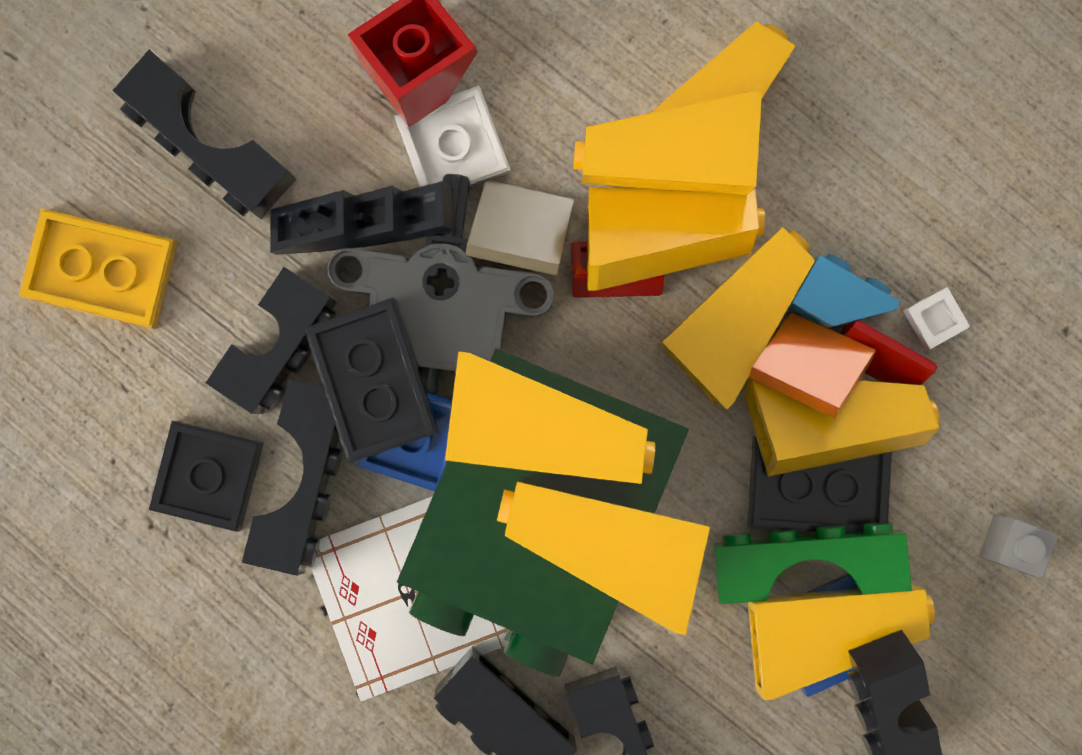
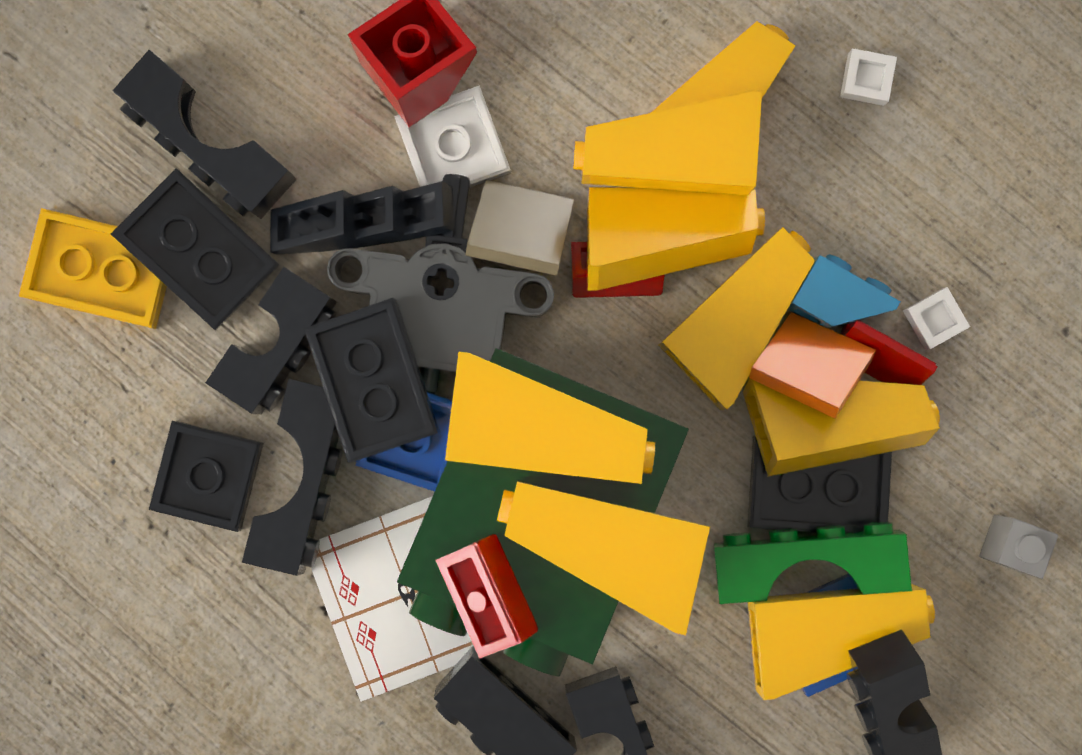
(195, 249): none -> black tile
(487, 596): none -> red slope
(868, 77): none -> white plate

